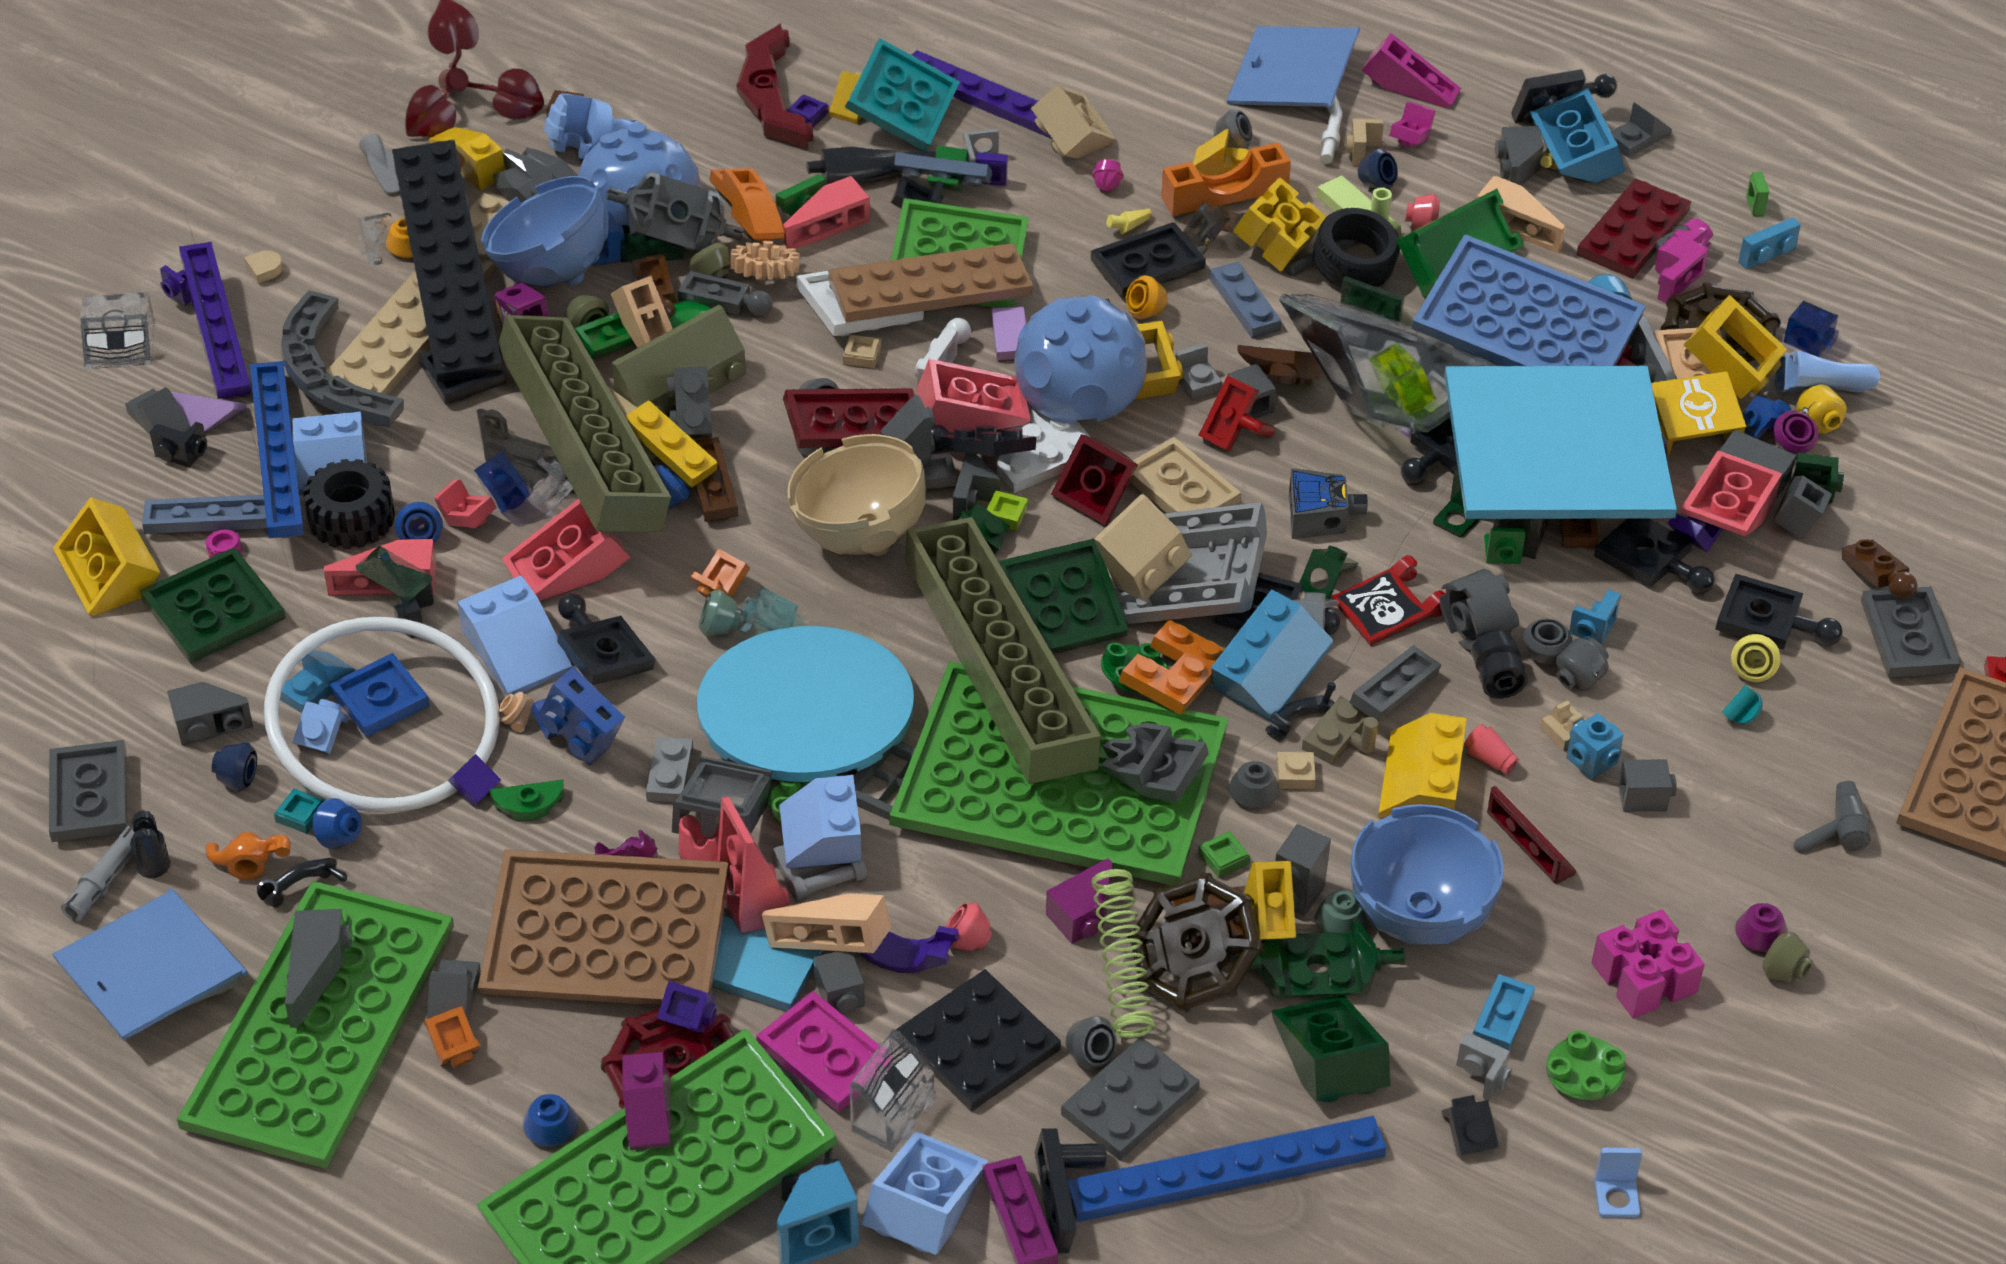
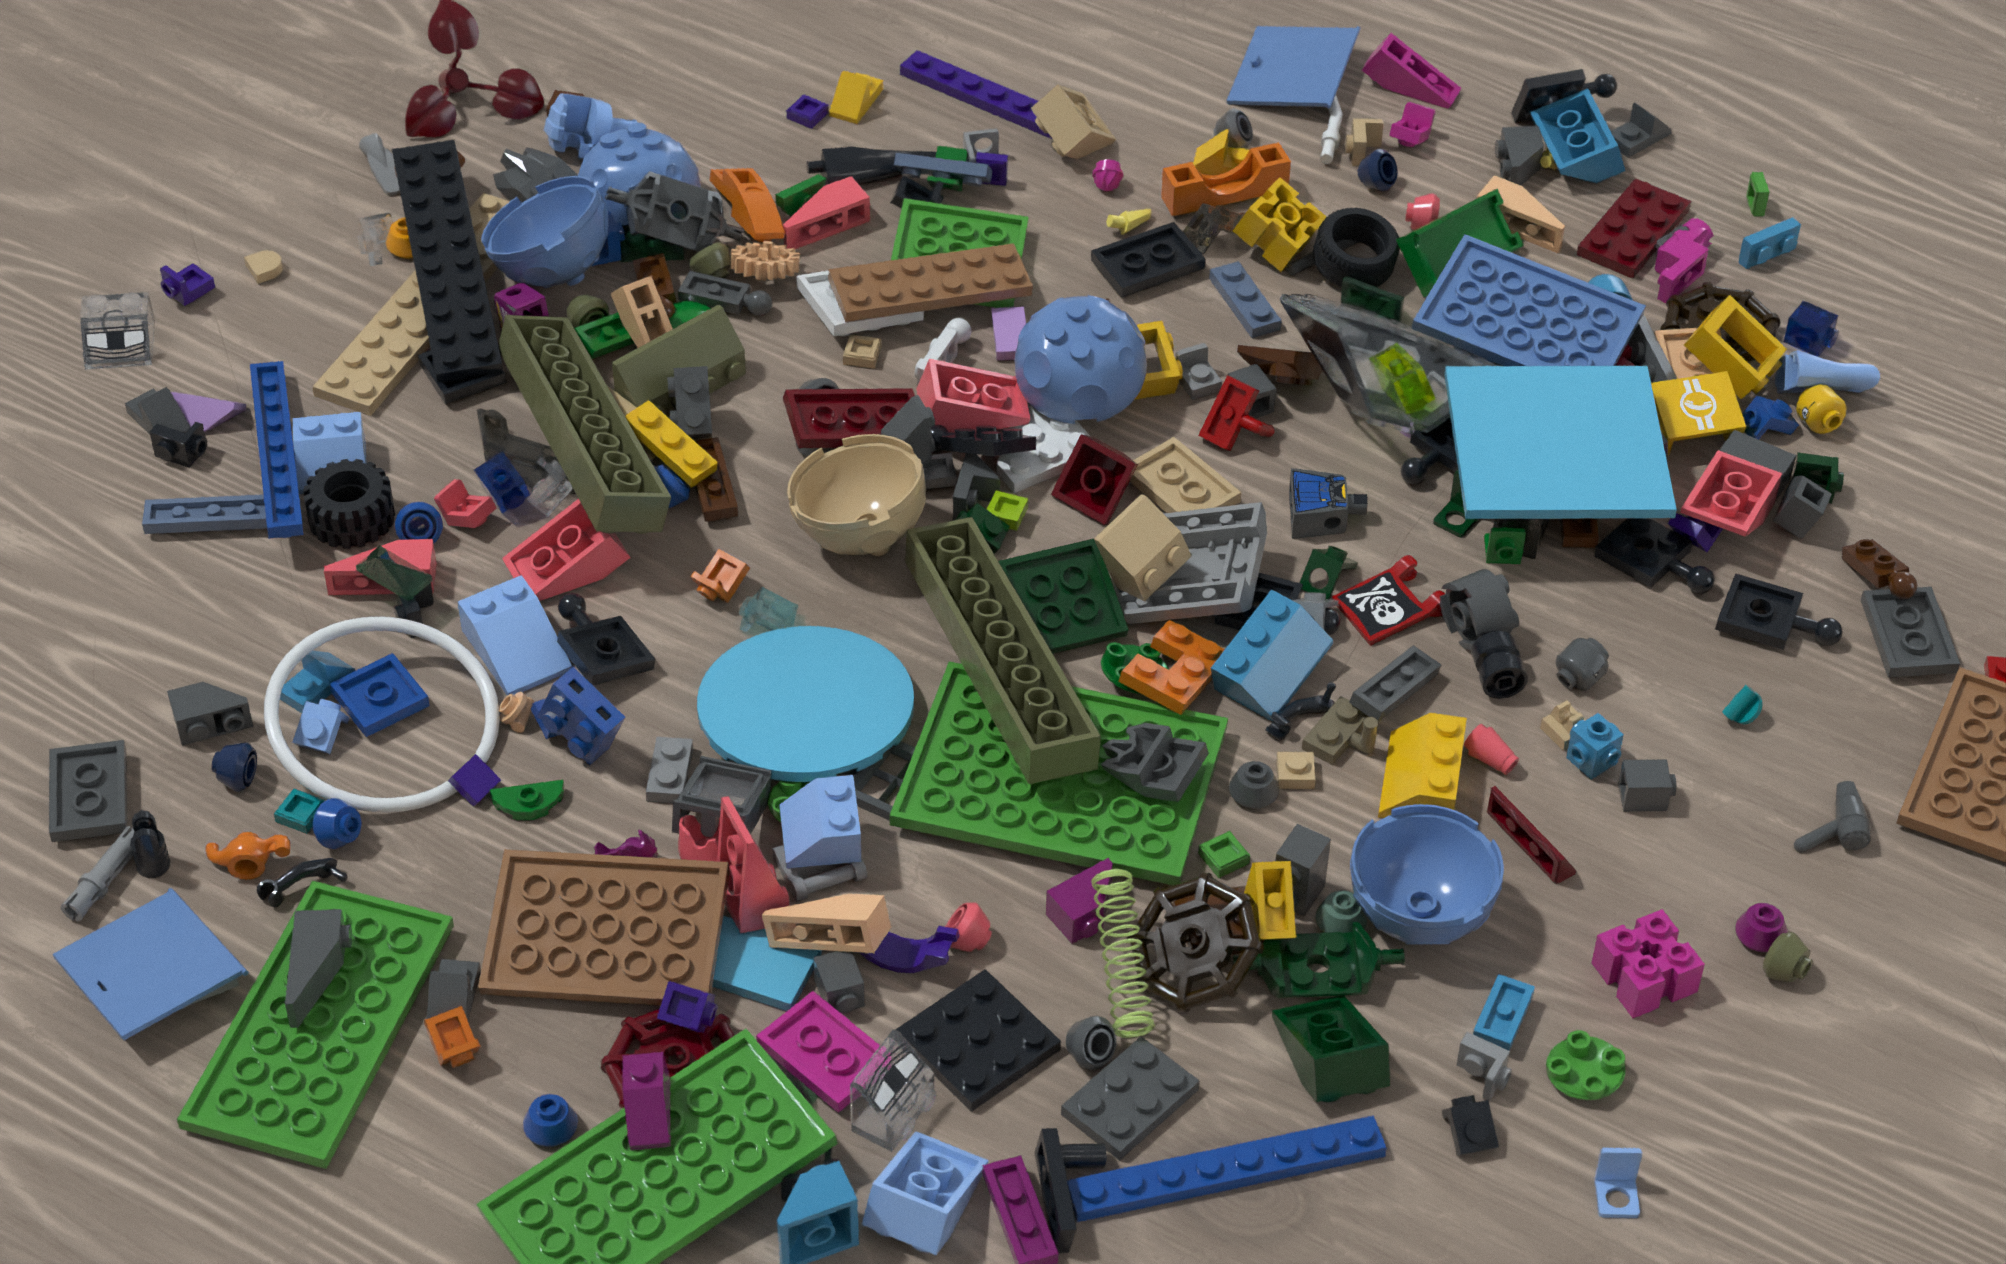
(105, 557): yellow slope -> none
(212, 605): dark green plate -> none
(214, 320): dark purple plate -> none
(222, 541): dark pink tile -> none
(310, 372): dark grey plate -> none
(481, 155): yellow slope -> none
(719, 614): sand green cone -> none
(761, 89): dark red helmet -> none
(902, 94): teal plate -> none
(1146, 298): light orange cone -> none
(1342, 194): yellowish green piece -> none
(1546, 640): dark grey cone -> none
(1597, 621): dark azure bracket -> none
(1744, 658): light yellow cone -> none
(1795, 432): magenta cone -> none

